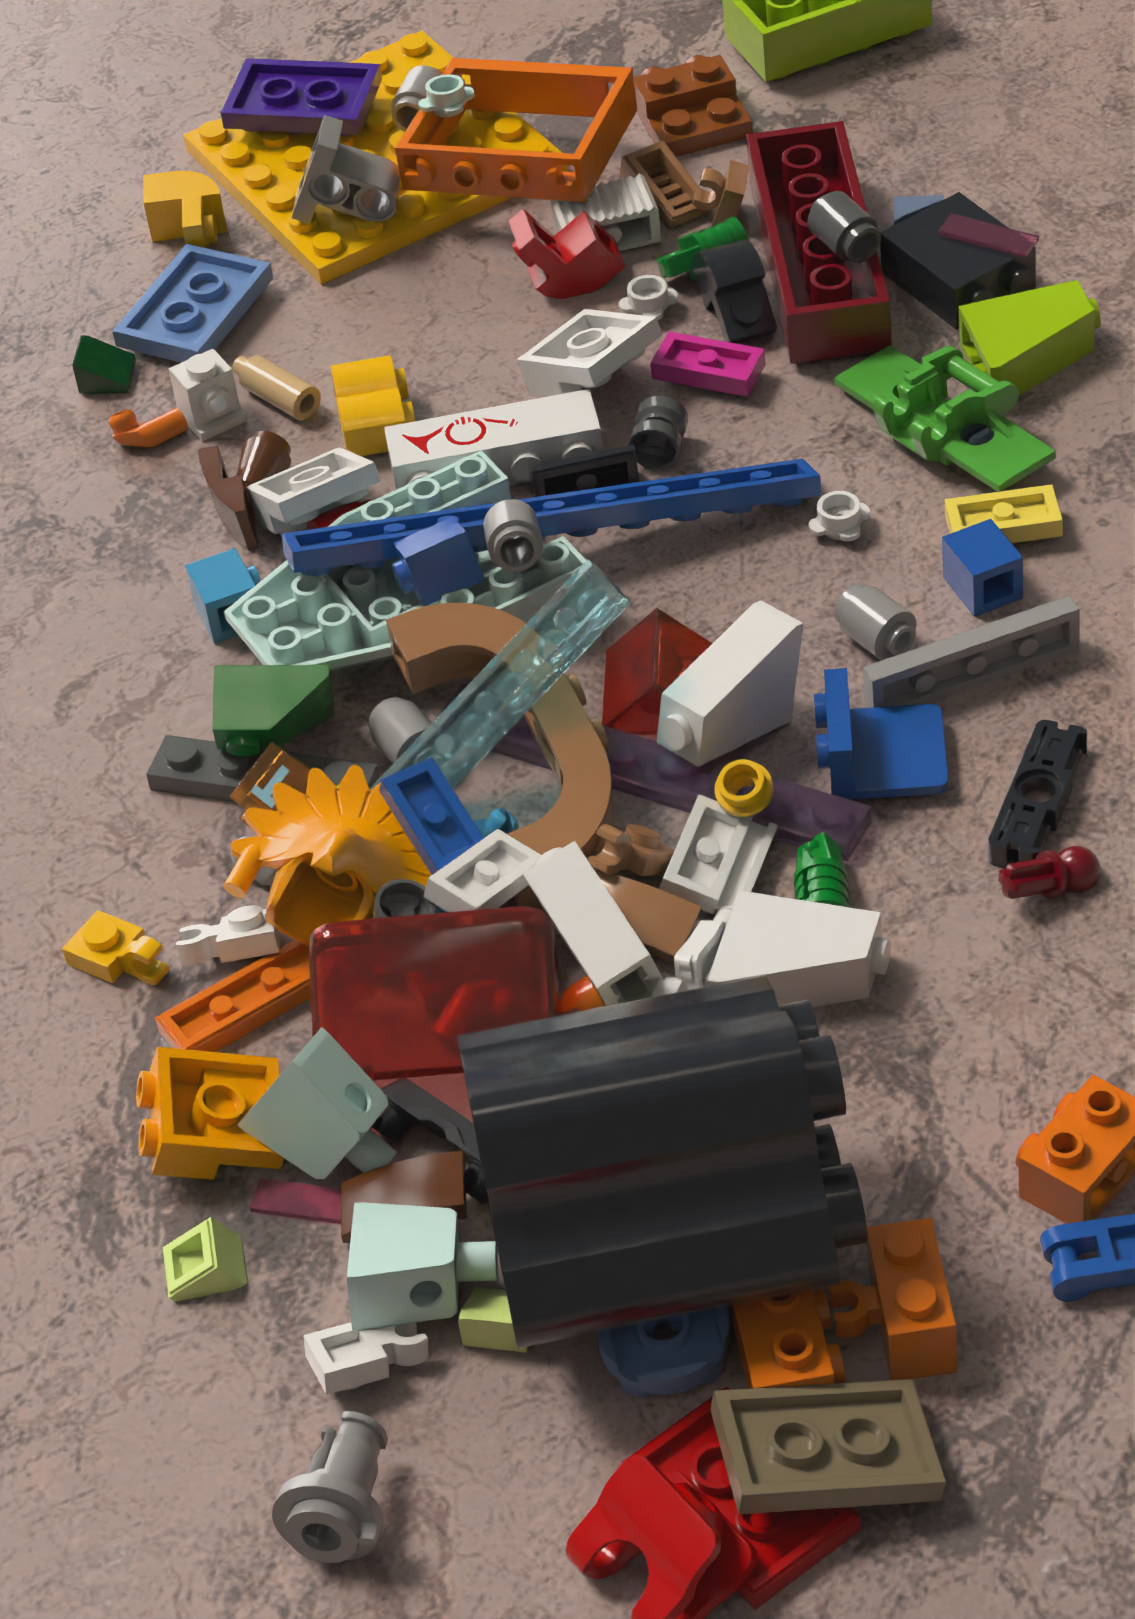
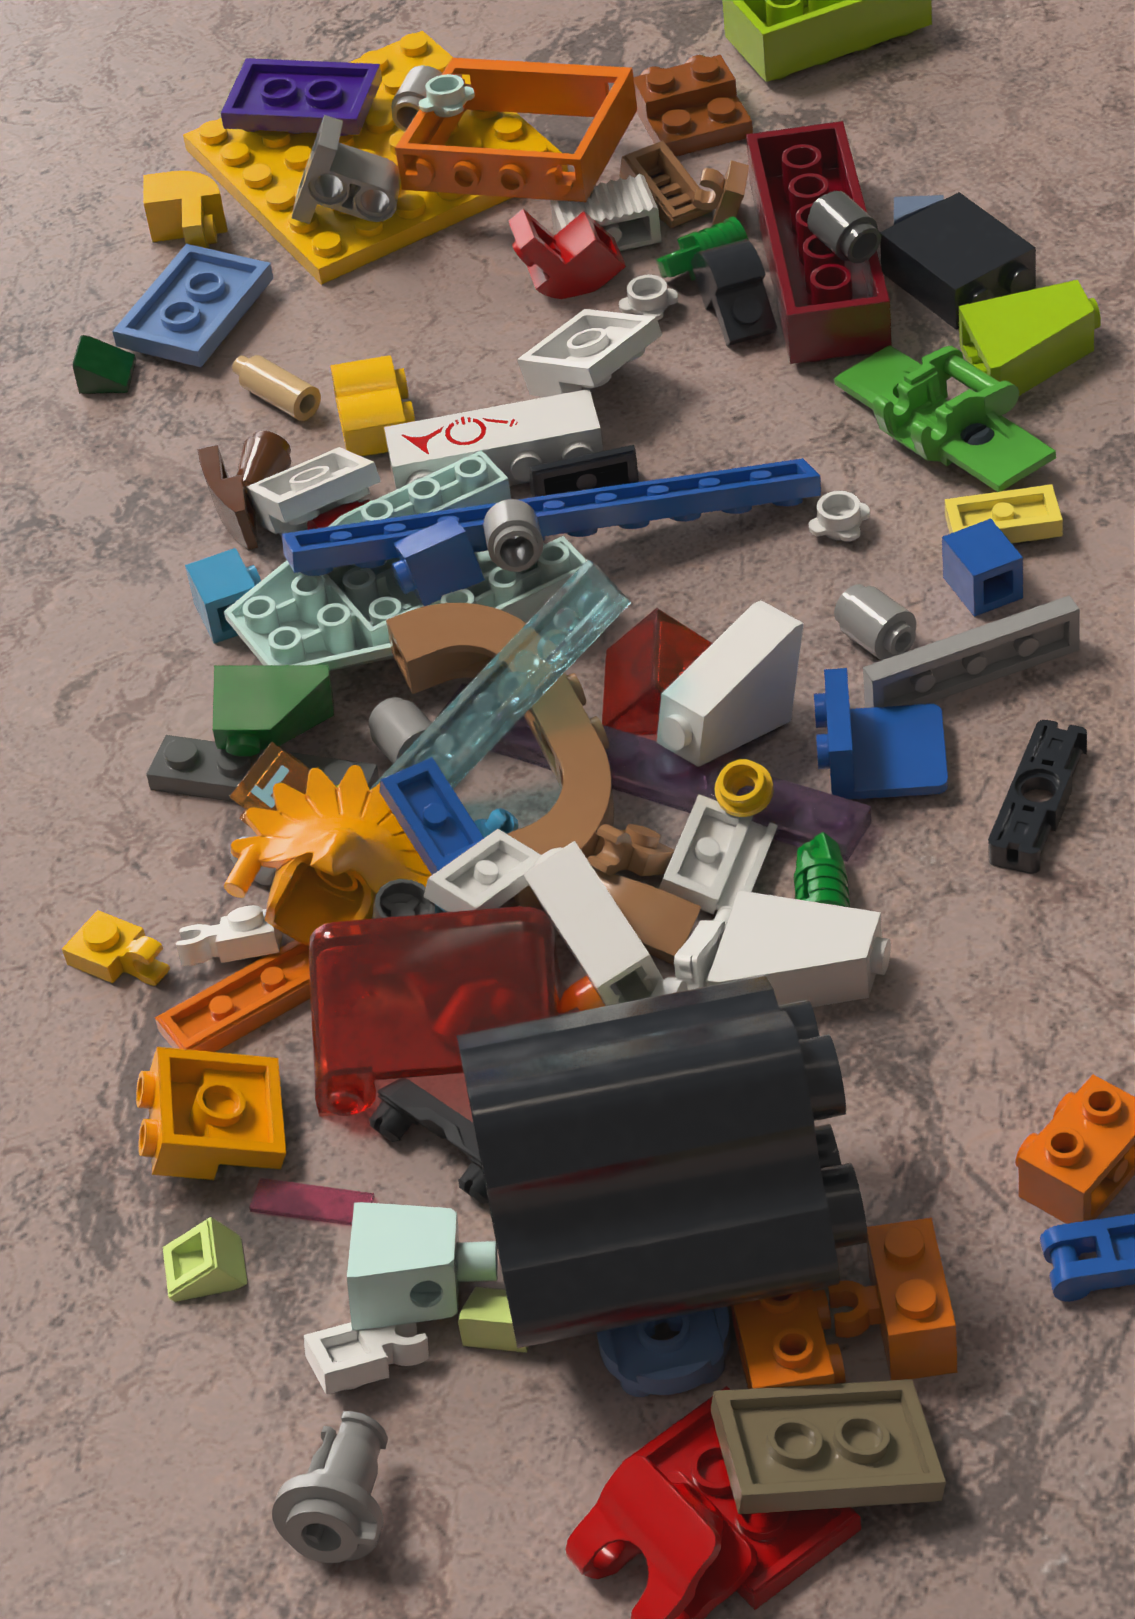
(146, 434): orange arm -> none
(207, 394): white brick -> none
(321, 1112): light aqua torso -> none
(418, 1181): reddish brown slope -> none
(659, 431): dark grey wheel -> none
(708, 363): dark pink plate -> none
(988, 235): clear pink window -> none
(1051, 874): dark red axle -> none

